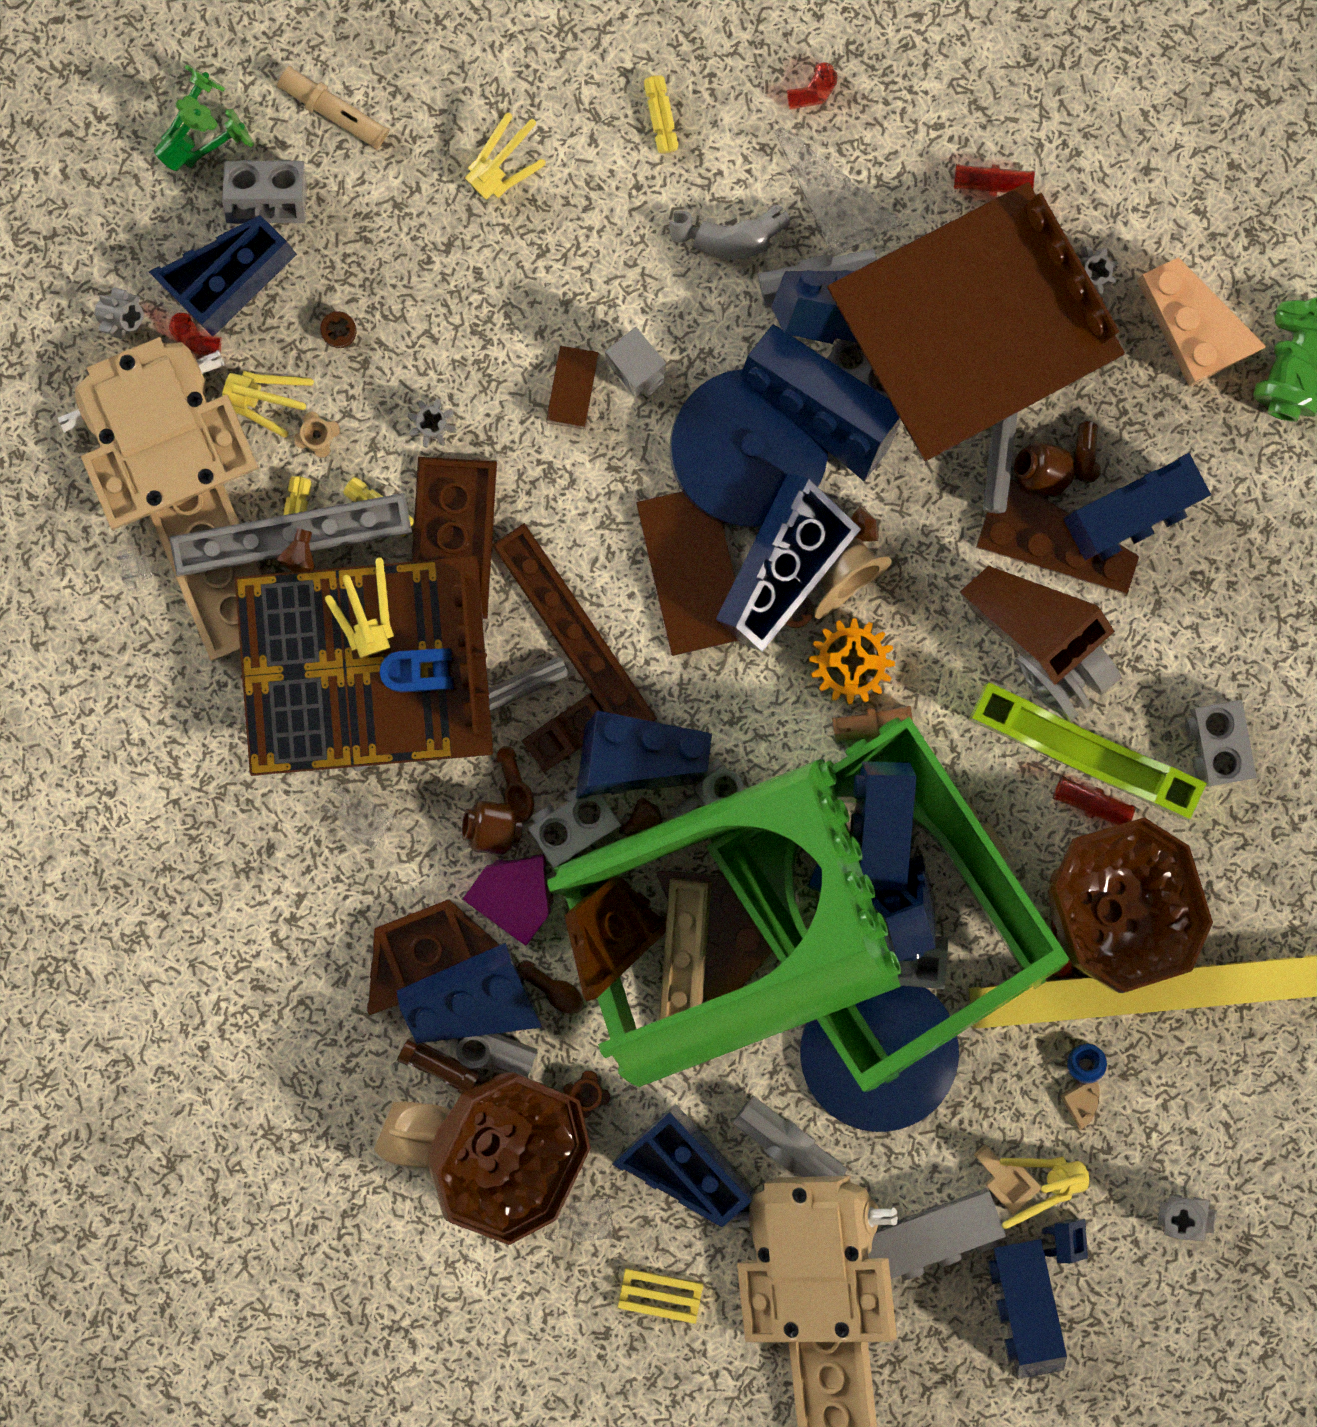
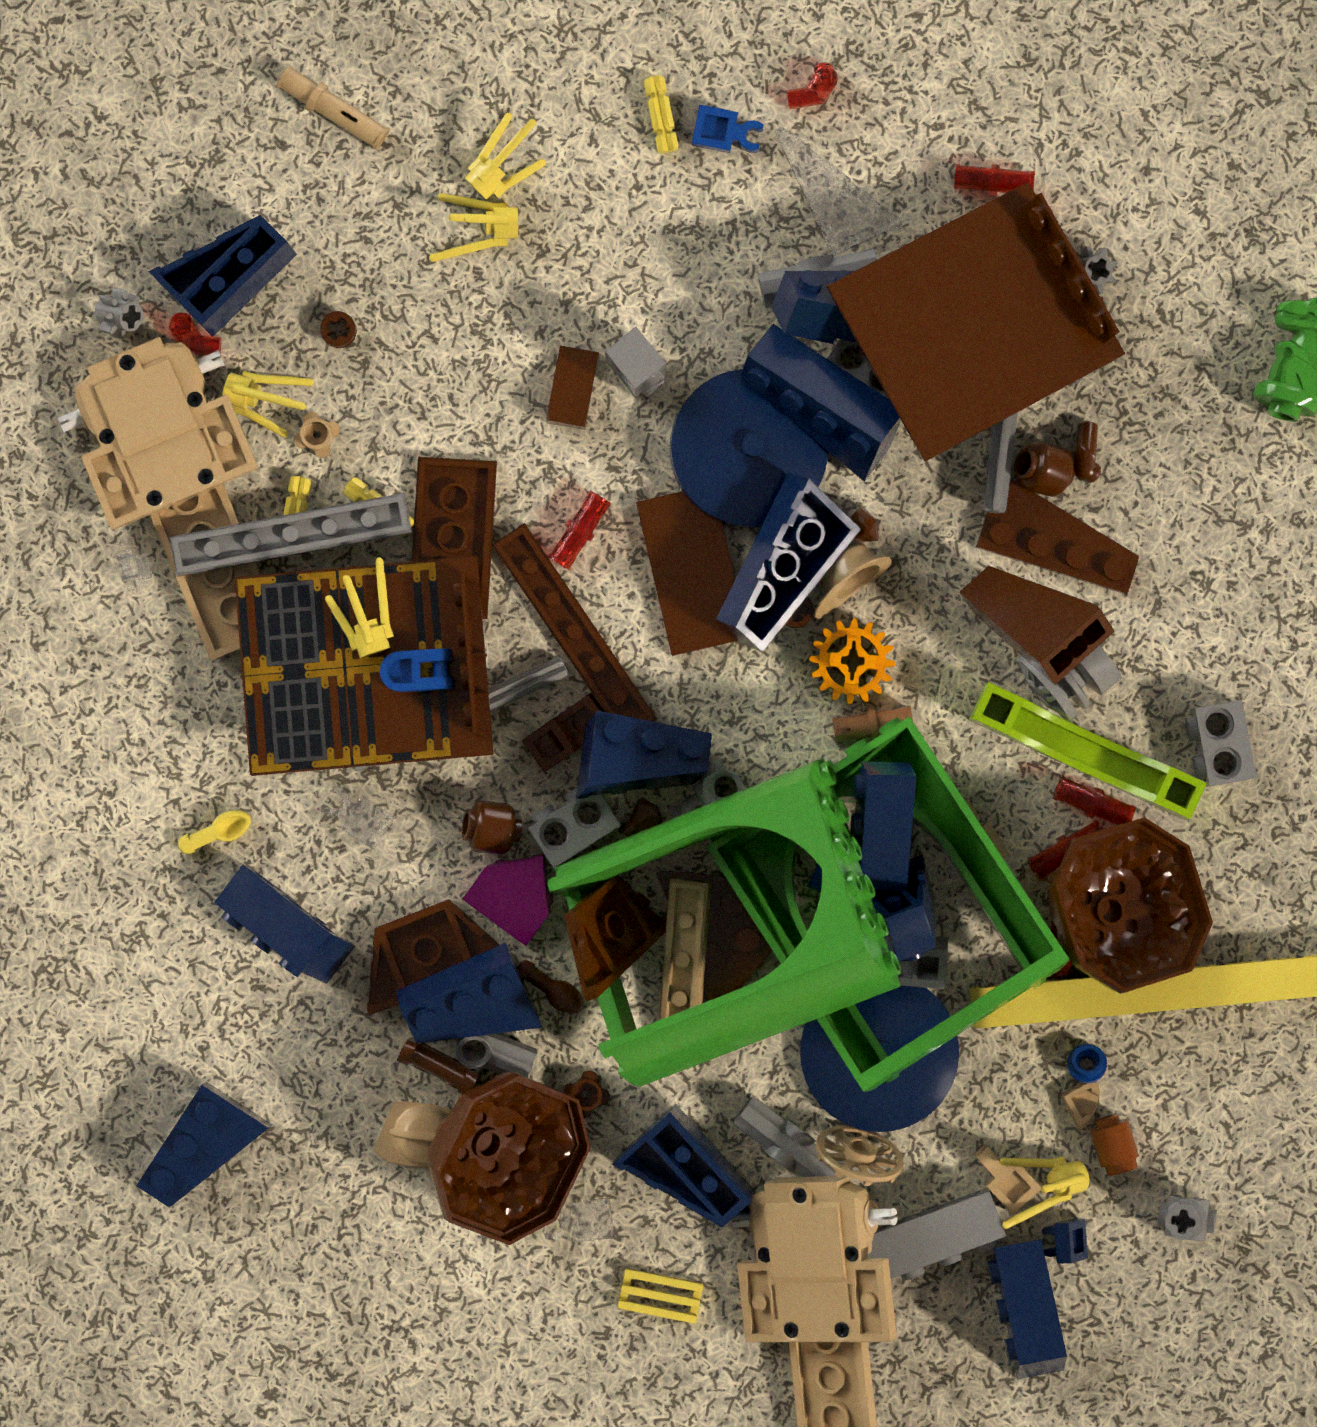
(177, 146): plant -> none
(200, 1143): none -> dark blue wedge
(224, 828): none -> light yellow piece
(266, 189): light grey brick -> none
(282, 926): none -> dark blue wedge
(298, 554): reddish brown rock -> none
(442, 424): light grey gear -> none
(499, 221): none -> light yellow plant
(517, 792): reddish brown piece -> none
(579, 530): none -> clear red pin
(718, 128): none -> blue plate
(731, 242): light grey arm -> none
(859, 1153): none -> tan wheel
(1051, 858): none -> clear red pin
(1114, 1144): none -> dark orange brick
(1136, 508): dark blue wedge -> none
(1196, 322): light nougat wedge -> none

